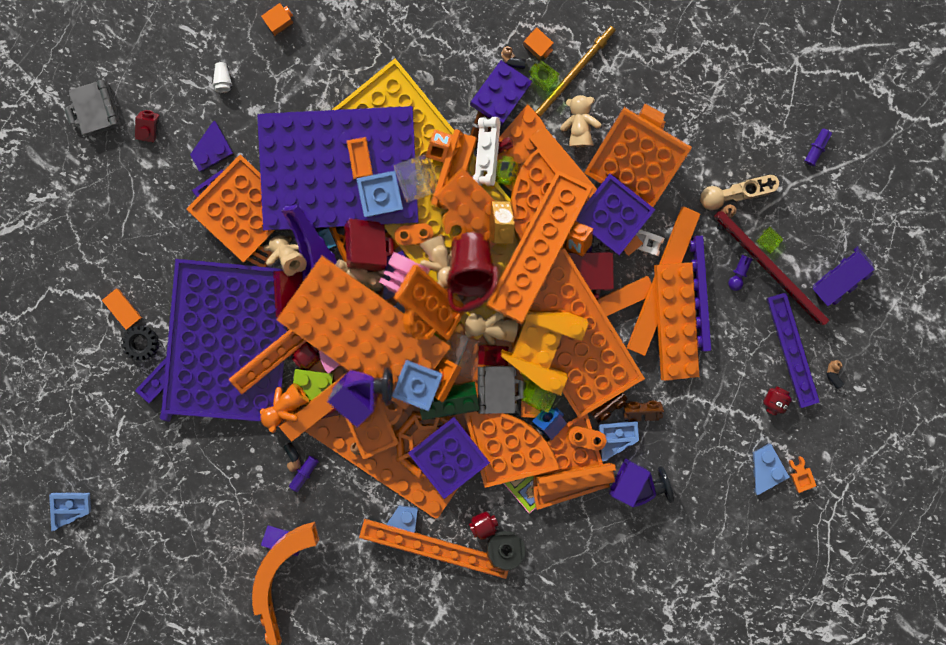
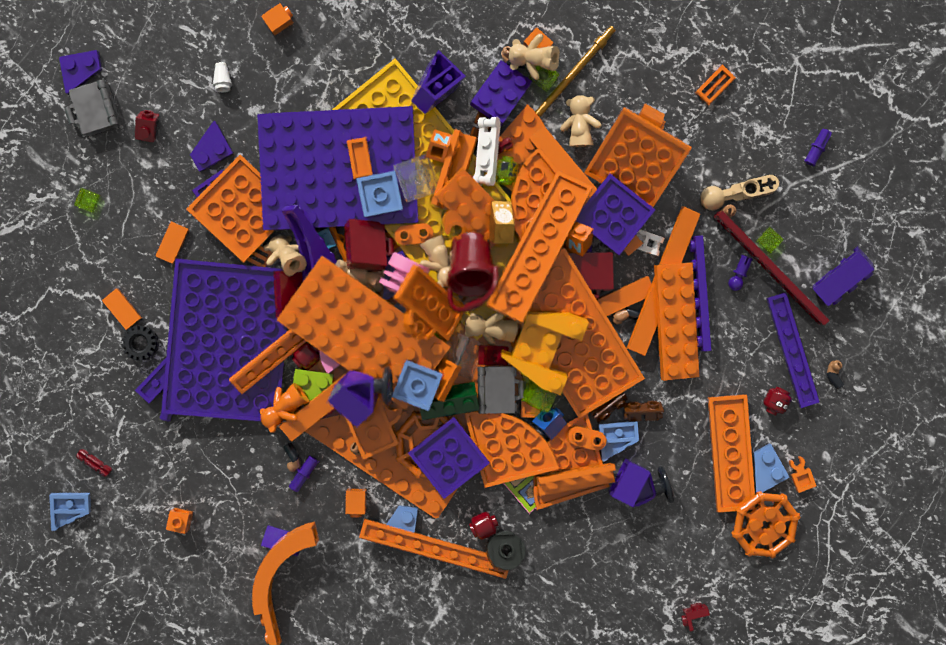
(79, 68): none -> dark purple wing
(87, 200): none -> clear neon green tile
(93, 463): none -> dark red axle
(172, 242): none -> orange tile
(179, 520): none -> orange brick
(356, 502): none -> orange brick
(437, 83): none -> dark purple wedge
(544, 57): none -> tan piece
(623, 314): none -> medium nougat arm
(696, 611): none -> dark red bracket
(726, 73): none -> orange tile
(731, 451): none -> orange plate
(755, 523): none -> orange plate

